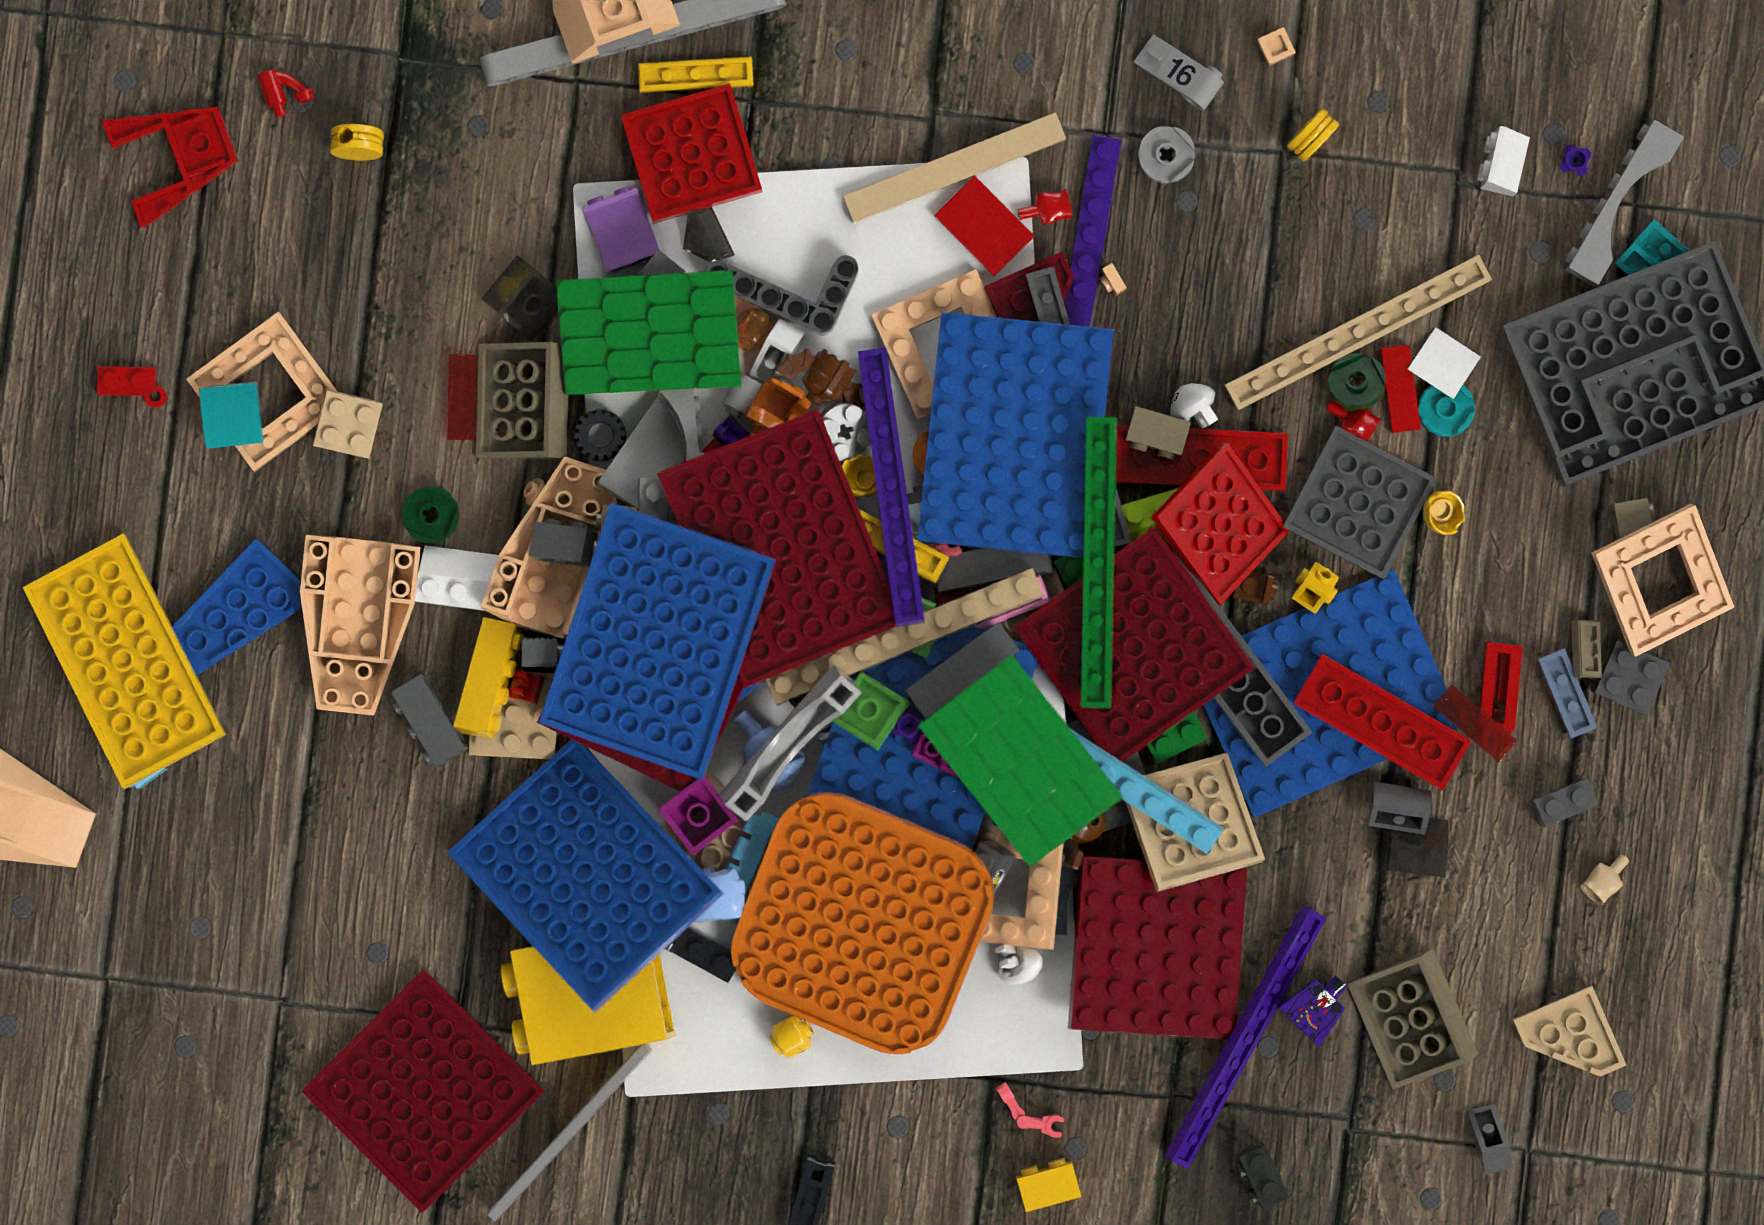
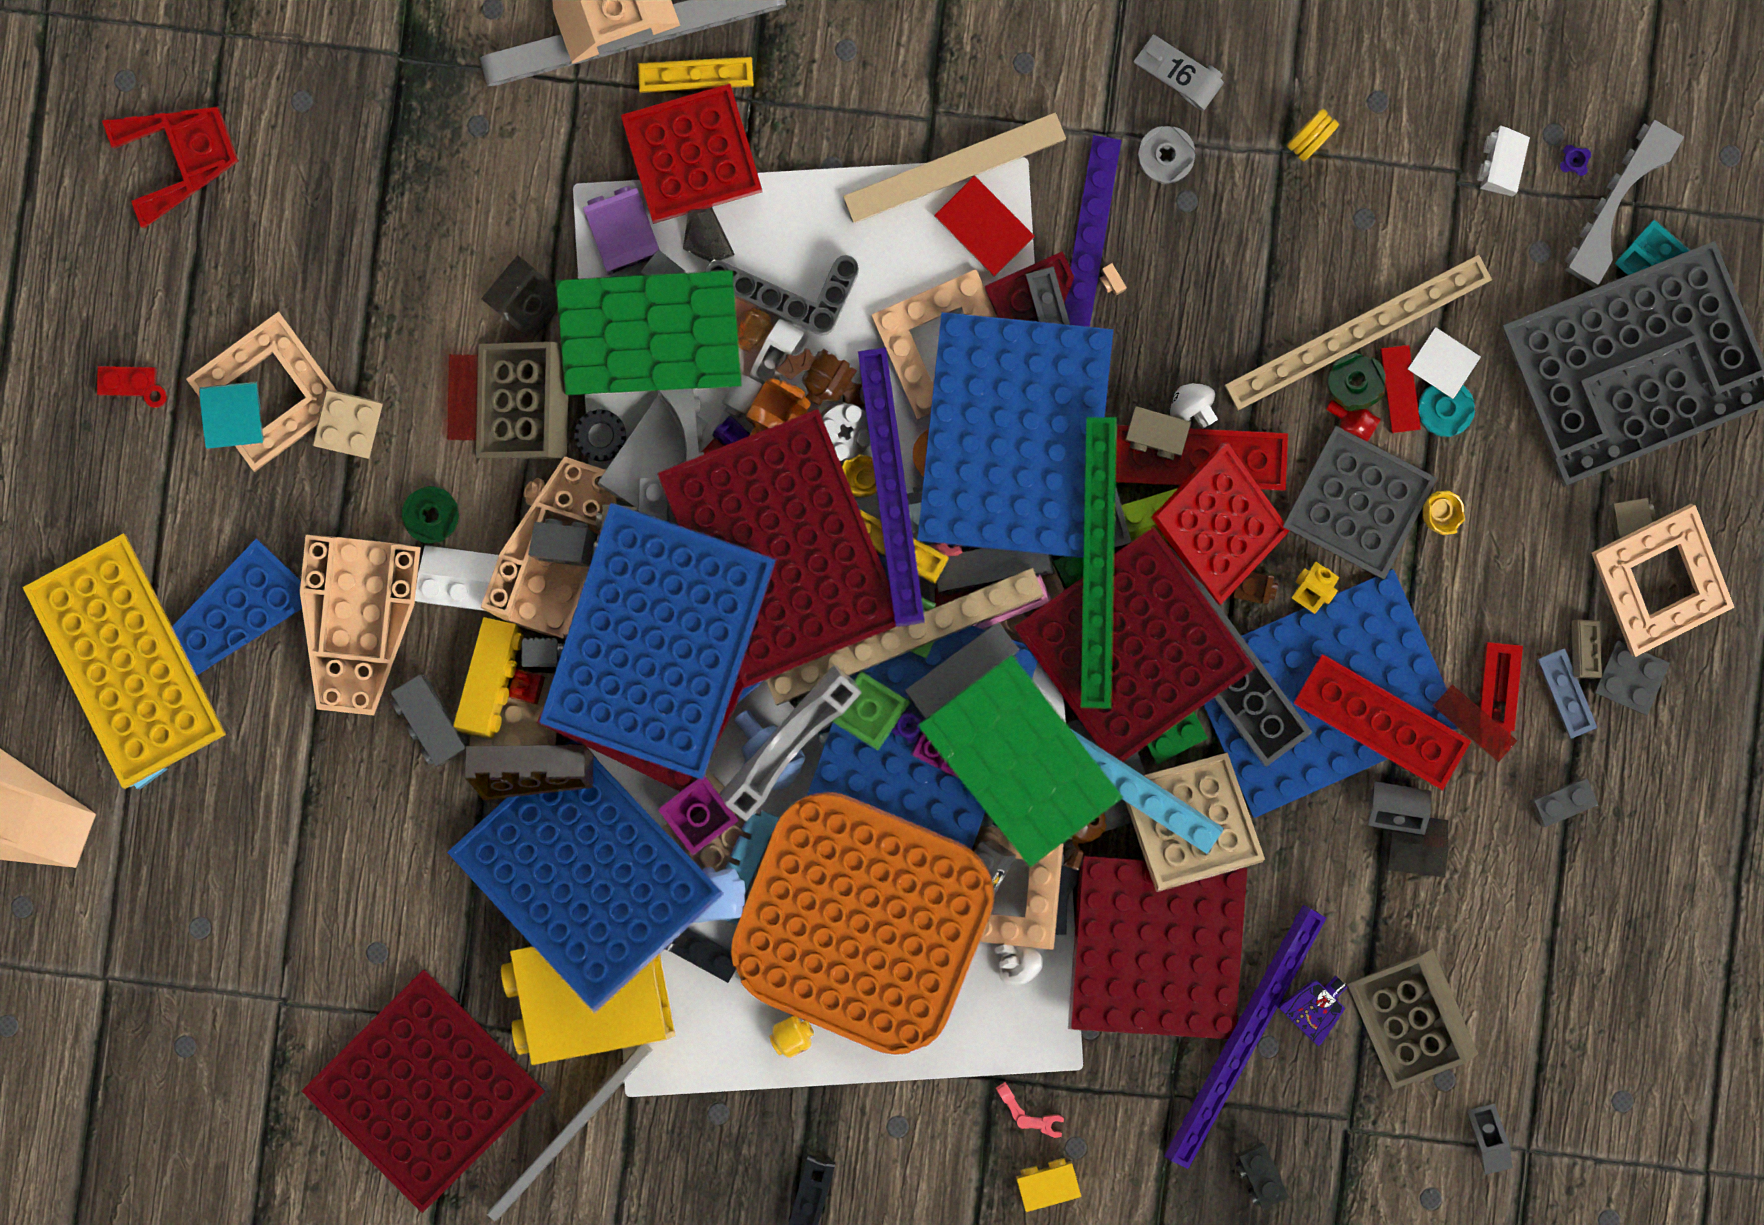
(273, 93): red plant -> none
(356, 142): yellow head -> none
(528, 769): none -> dark brown wedge
(1048, 207): red piece -> none
(1276, 46): light nougat plate -> none
(1572, 1032): tan plate -> none
(1604, 880): tan piece -> none

